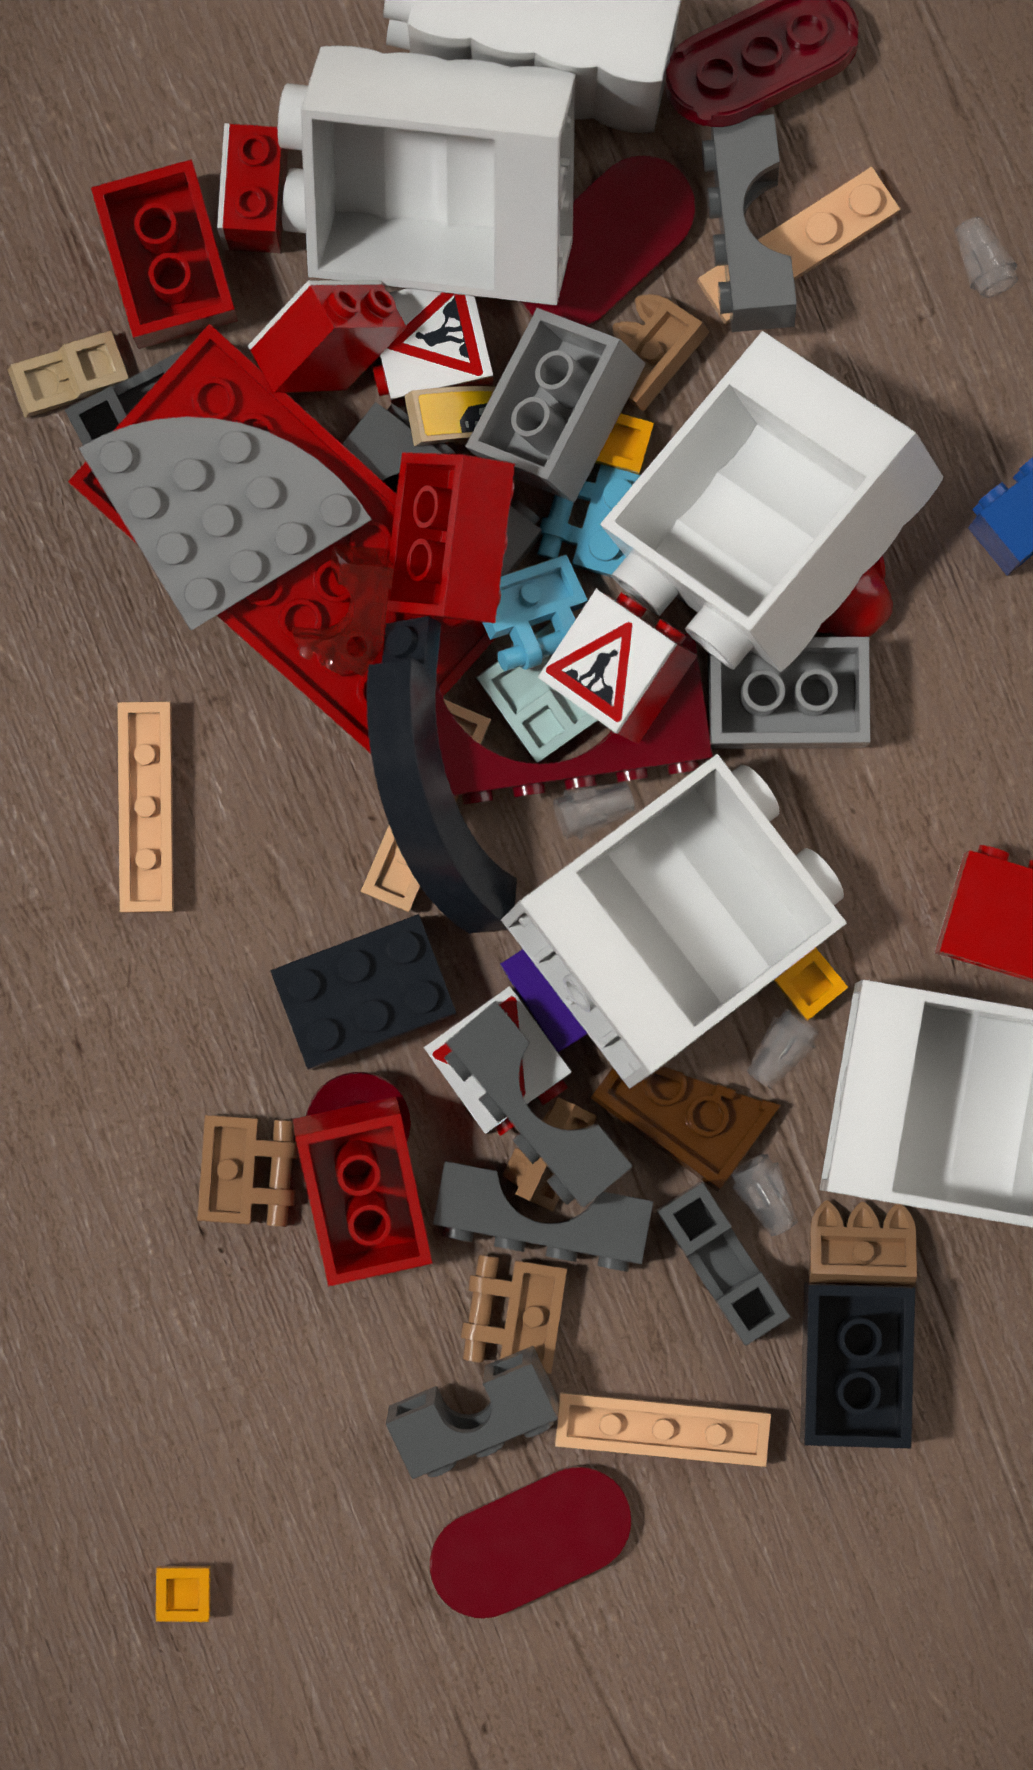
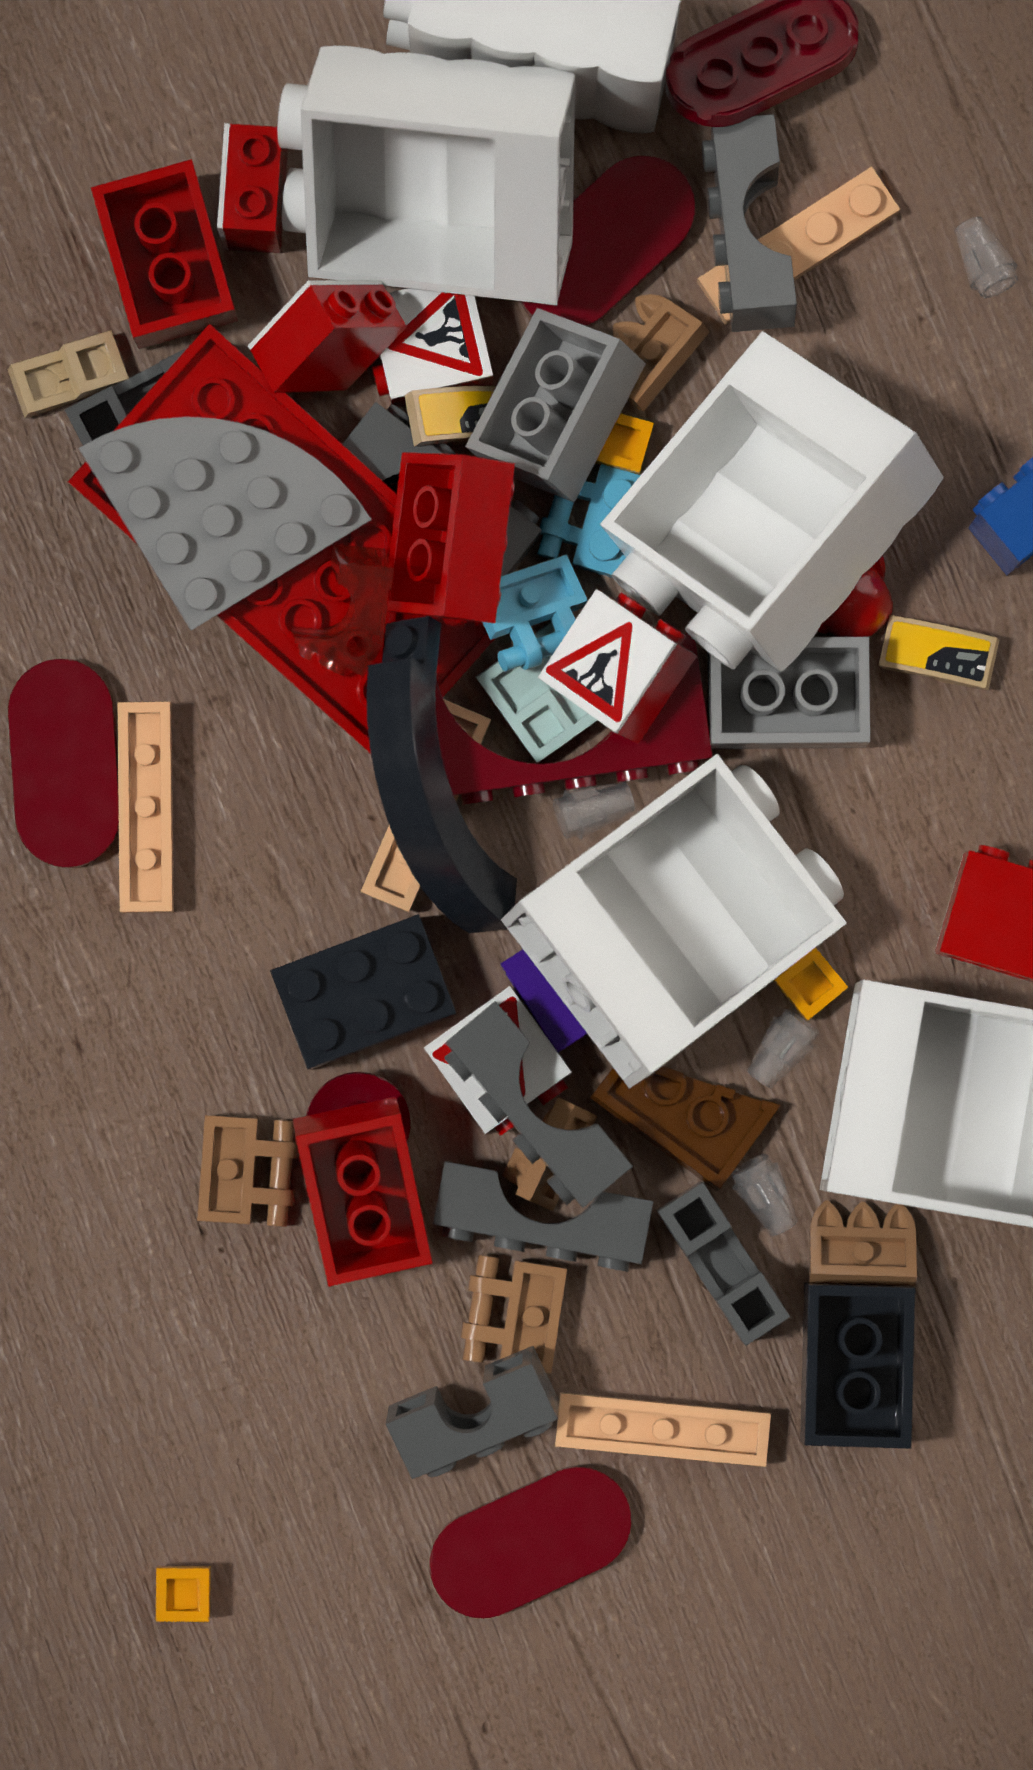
(64, 763): none -> dark red tile
(939, 652): none -> slope

